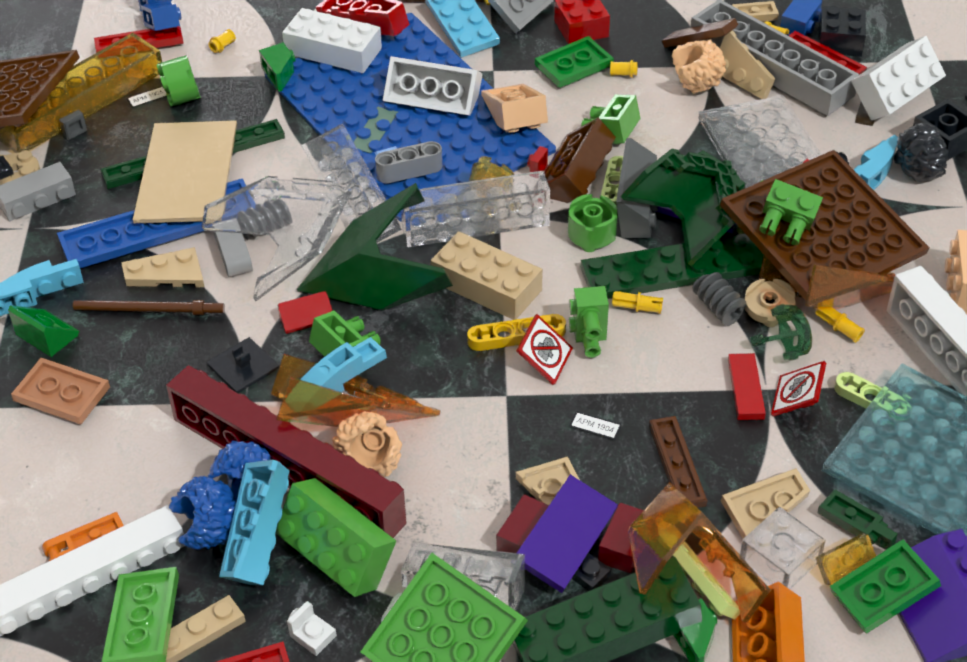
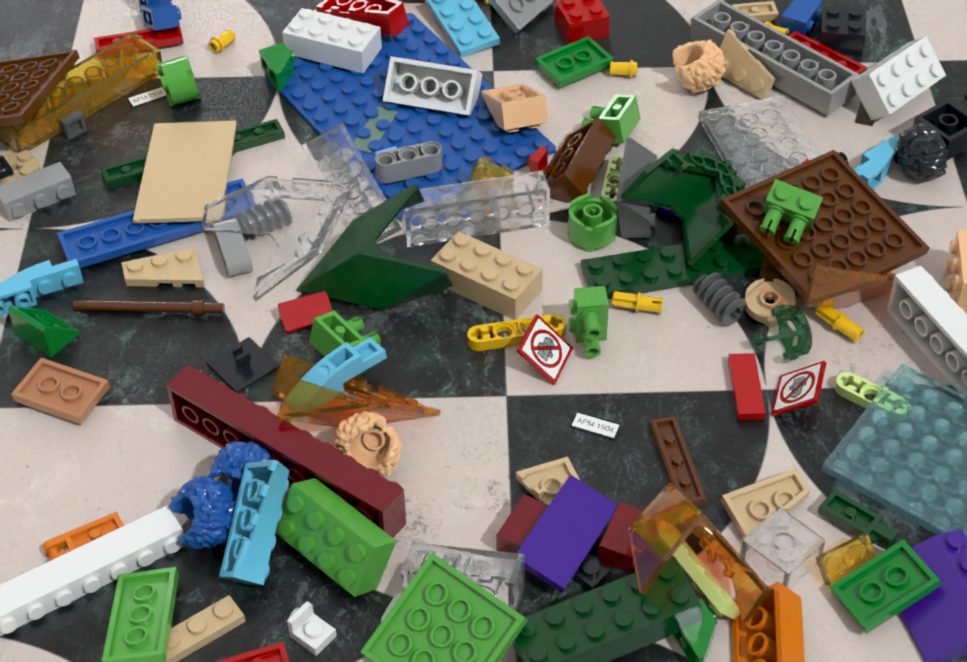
(700, 33): reddish brown tile -> none

